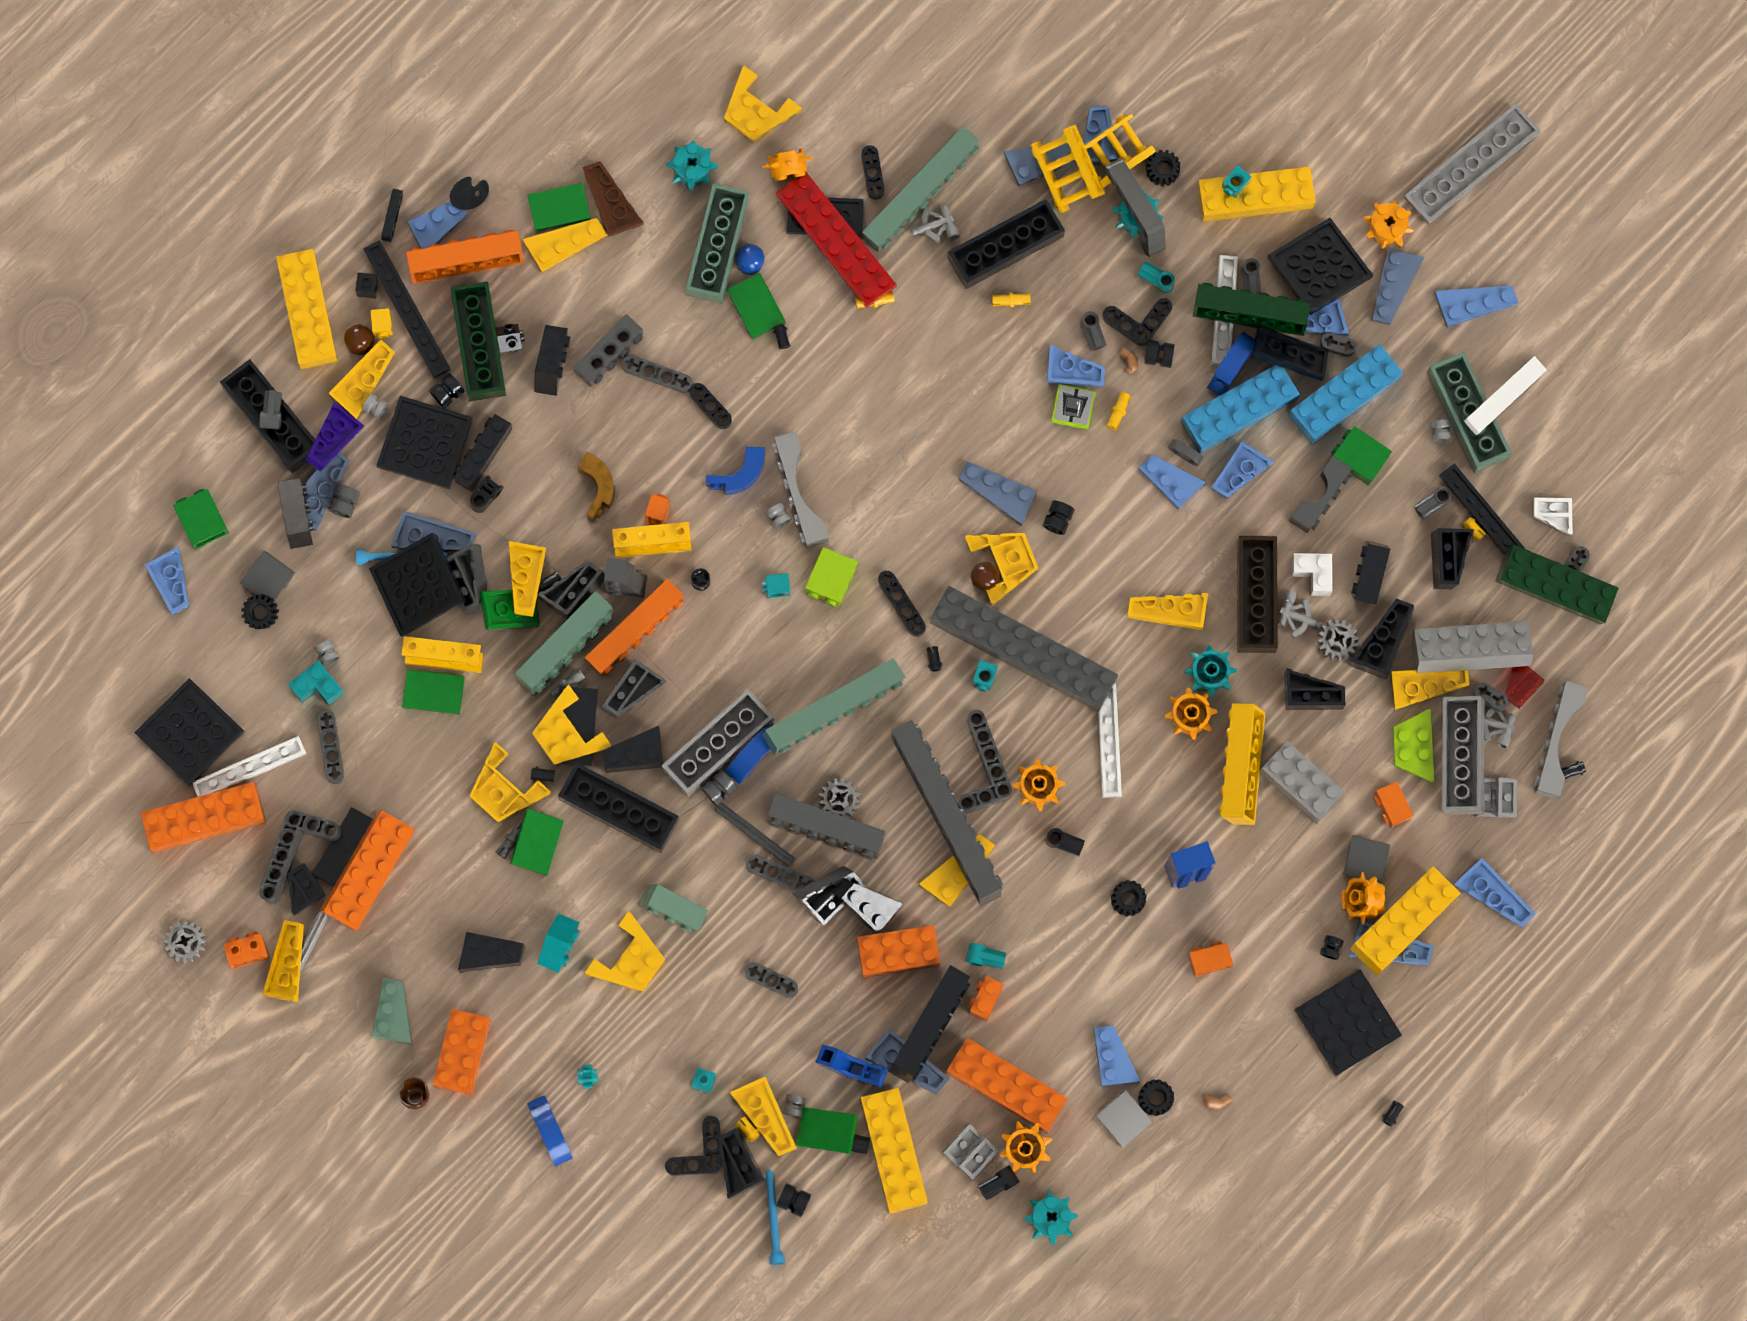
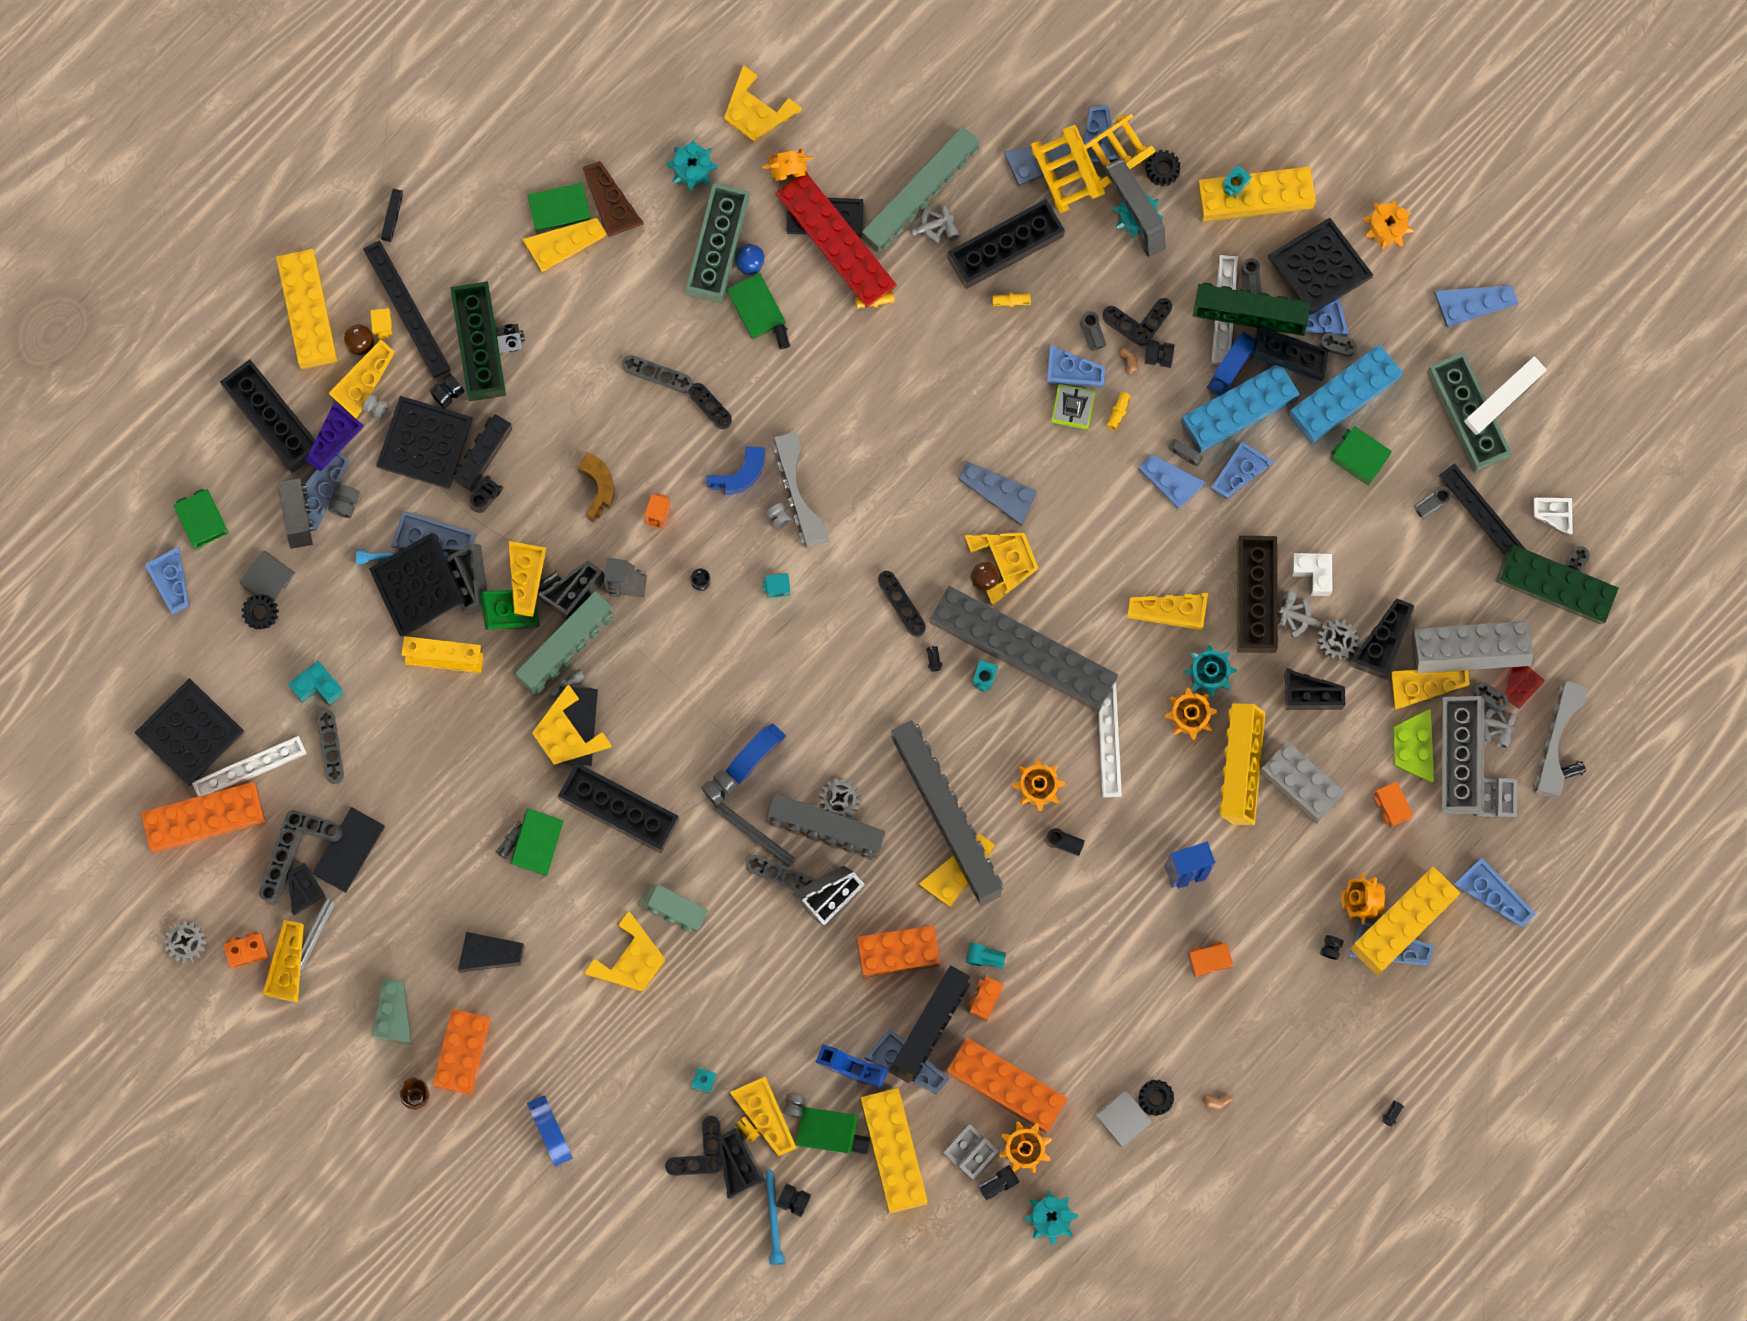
(271, 414): dark grey piece -> none
(327, 652): light grey wheel -> none
(366, 285): black brick -> none
(367, 870): orange brick -> none
(433, 692): green tile -> none
(435, 224): medium blue wing -> none
(463, 194): black piece -> none
(465, 256): orange brick -> none
(497, 794): yellow wing -> none
(542, 774): black pin -> none
(551, 359): black wedge -> none
(558, 943): teal brick -> none
(587, 1076): teal gear -> none
(625, 326): dark grey brick -> none
(632, 688): dark grey wedge -> none
(634, 628): orange brick -> none
(635, 753): black wedge -> none
(652, 539): yellow fence -> none
(717, 743): light grey brick -> none
(782, 991): dark grey beam -> none
(831, 577): lime brick -> none
(834, 706): sand green brick -> none
(865, 160): black beam -> none
(866, 904): wedge -> none
(989, 765): dark grey beam -> none
(1058, 517): black wheel -> none
(1113, 1059): medium blue wing -> none
(1120, 906): black tyre -> none
(1155, 275): teal piece -> none
(1307, 513): dark grey arch -> none
(1348, 1022): black plate -> none
(1366, 857): dark grey slope -> none
(1370, 572): black wedge -> none
(1395, 280): sand blue wing -> none
(1441, 431): light grey wheel -> none
(1448, 556): black wedge -> none
(1471, 524): yellow pin -> none
(1472, 164): light grey plate -> none

